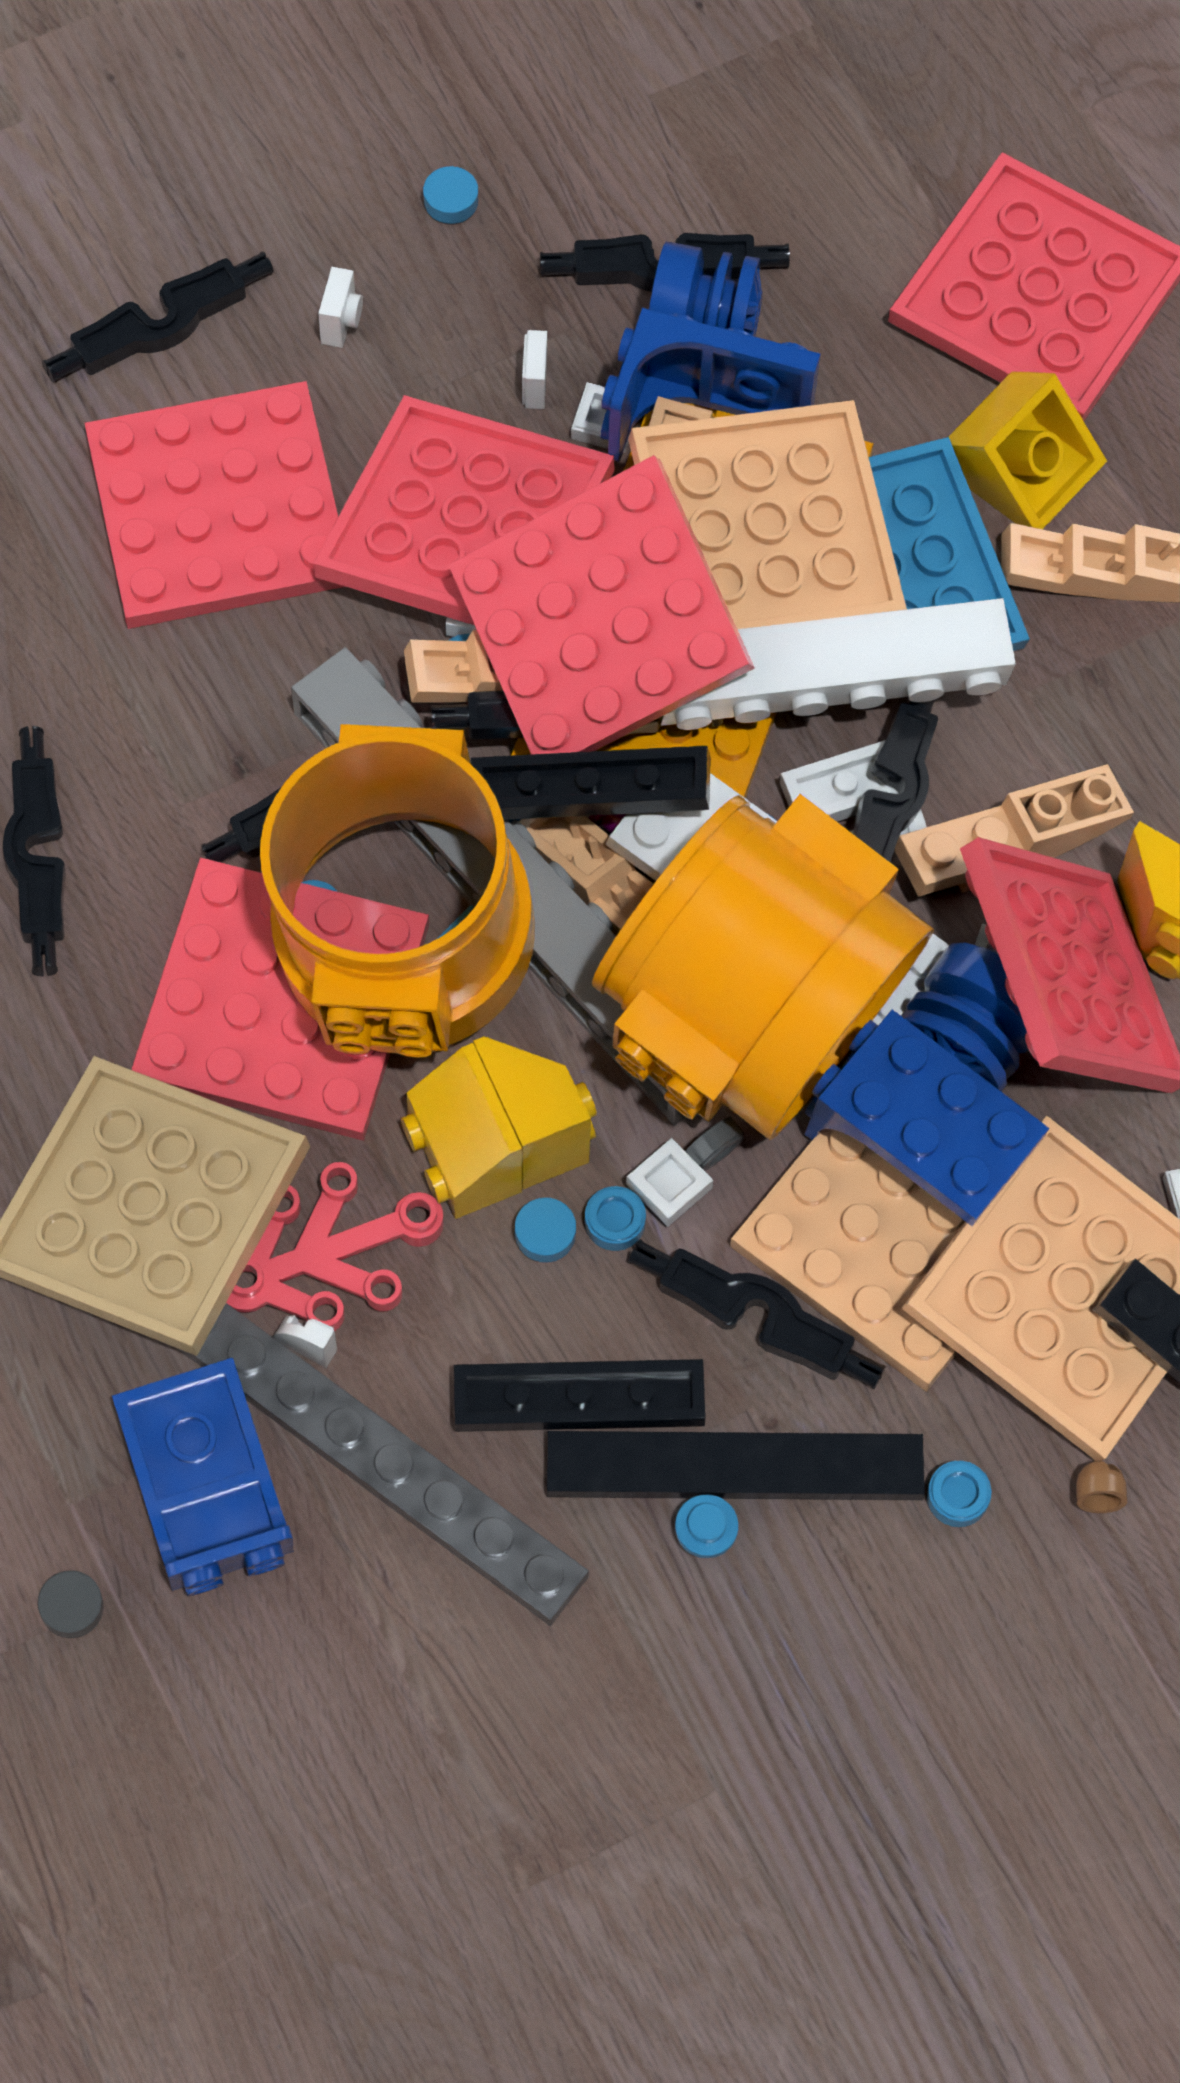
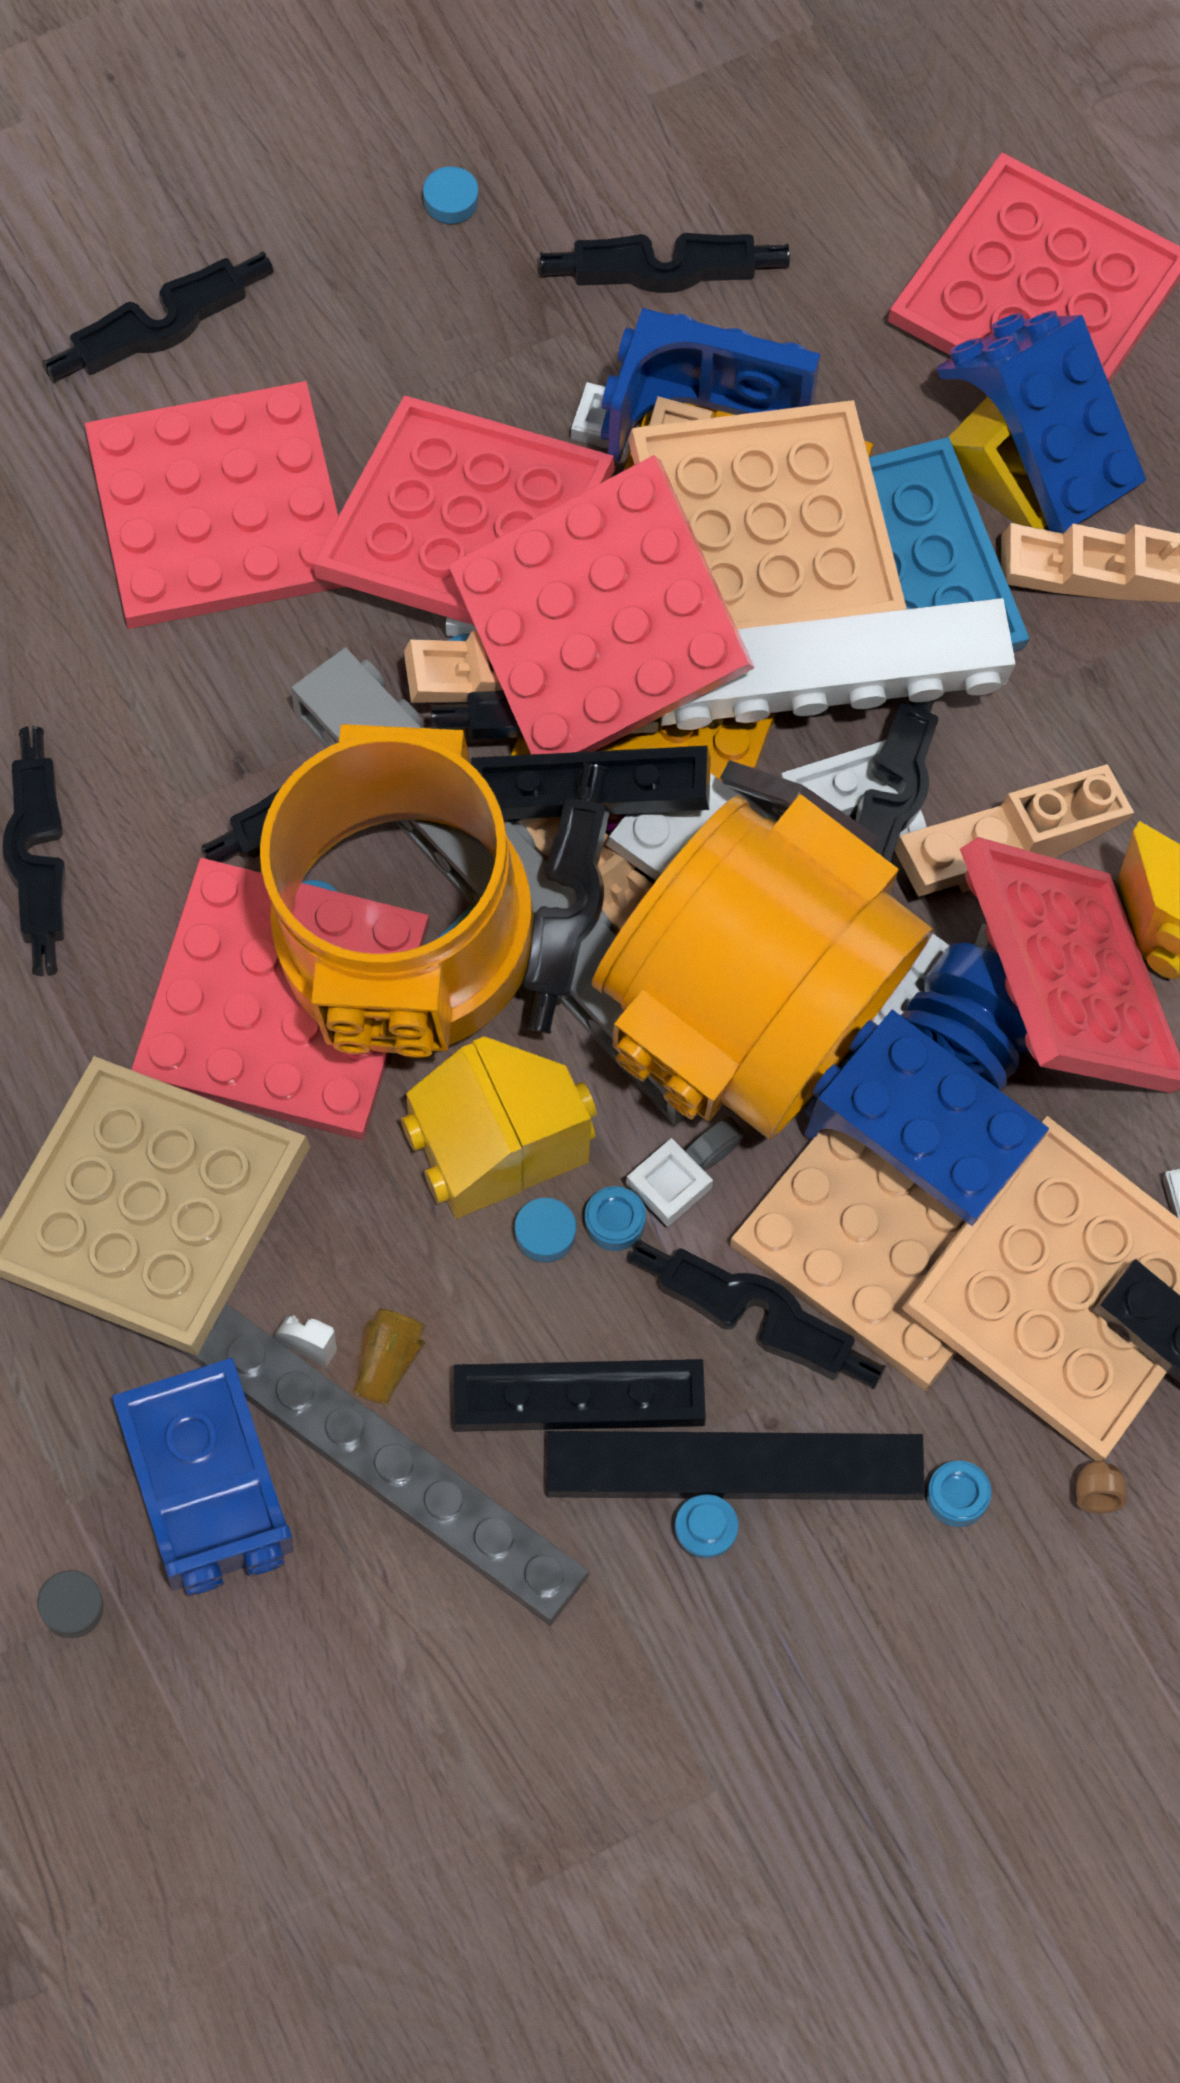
(320, 1254): coral plant -> none
(339, 307): white plate -> none
(387, 1354): none -> clear yellow cone
(534, 369): white tile -> none
(561, 930): none -> black piece
(707, 299): blue wheel -> none
(776, 795): none -> flat silver tile
(1057, 410): none -> blue bracket

